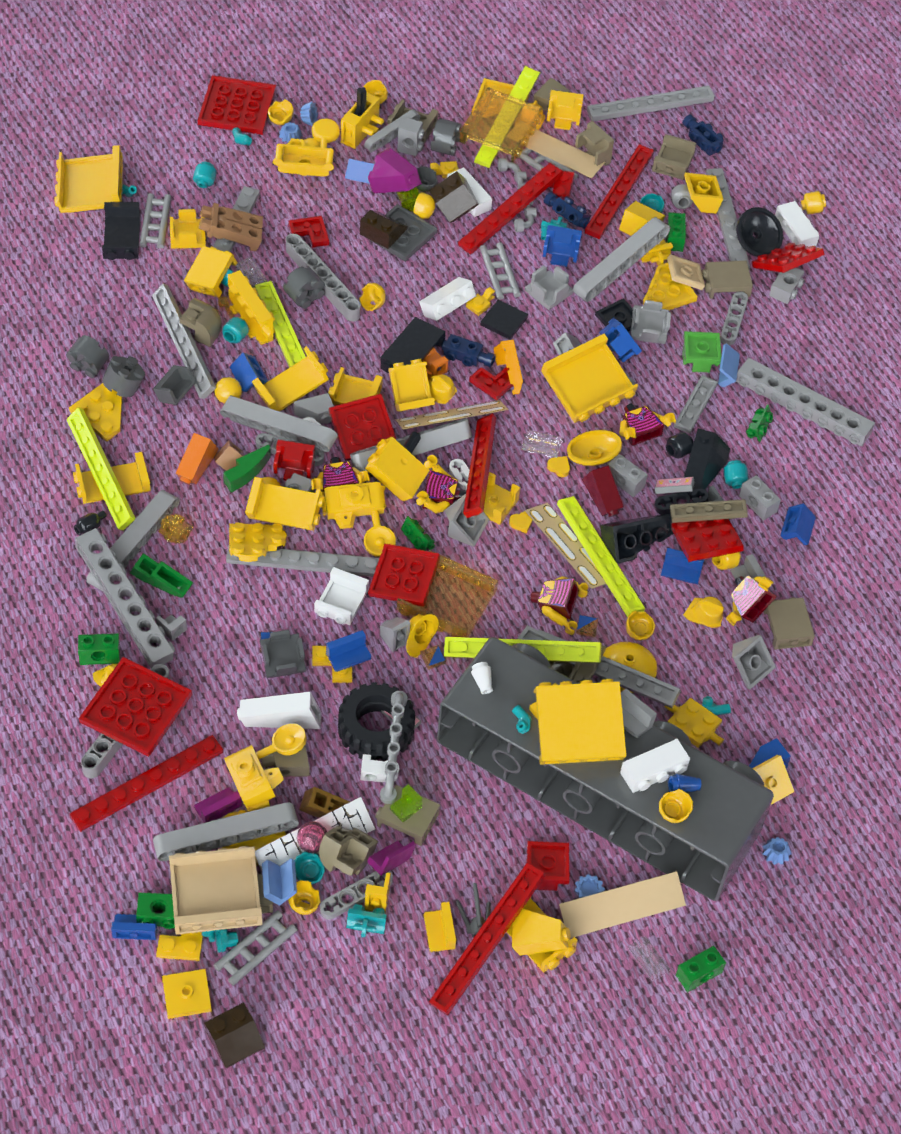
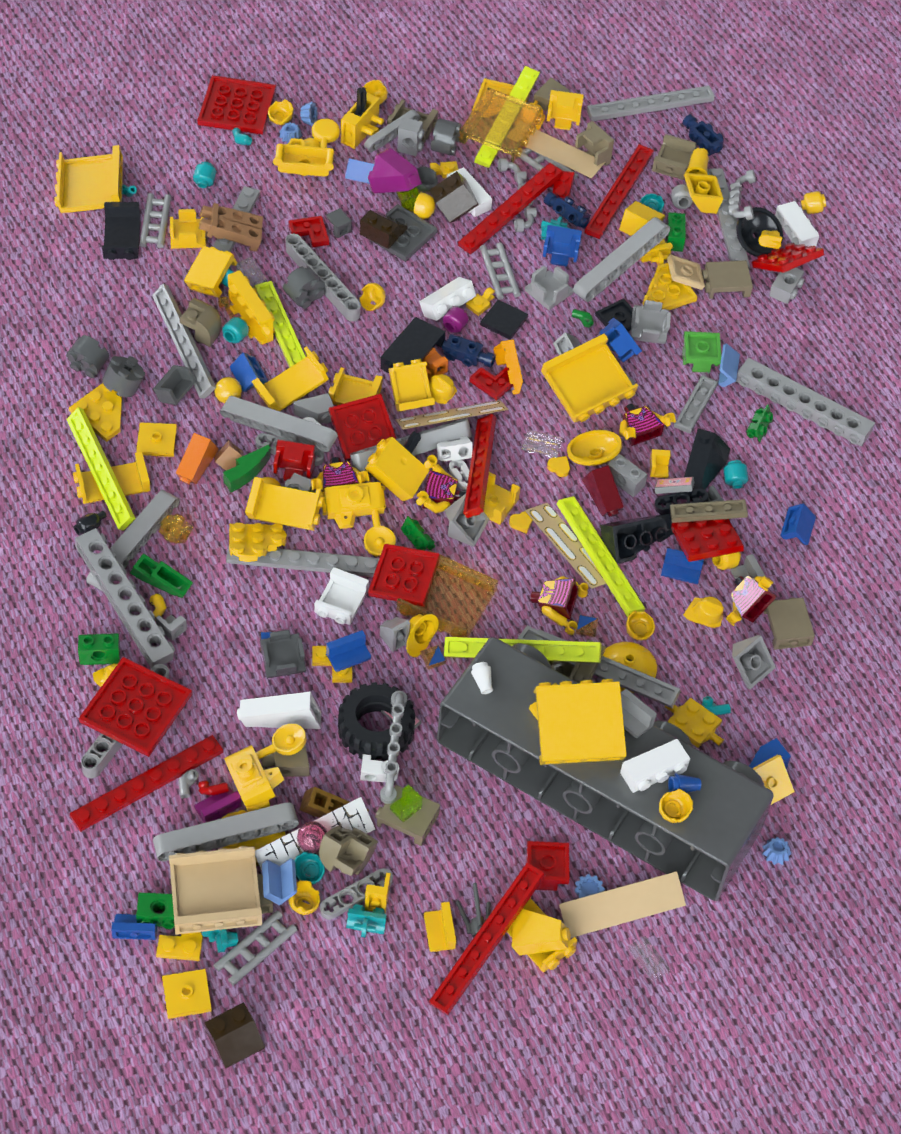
(156, 439): none -> yellow plate
(159, 603): none -> yellow arm
(186, 782): none -> light grey arm
(213, 790): none -> red arm
(340, 222): none -> dark grey panel
(391, 857): magenta panel -> none
(454, 449): none -> white leg
(455, 319): none -> magenta head
(524, 721): teal arm -> none
(584, 317): none -> green arm
(659, 463): none -> yellow panel
(679, 445): black head -> none
(698, 162): none -> yellow plant
(700, 968): green brick -> none
(732, 318): light grey beam -> none
(735, 196): none -> light grey bar
(760, 497): light grey brick -> none
(770, 239): none -> yellow piece

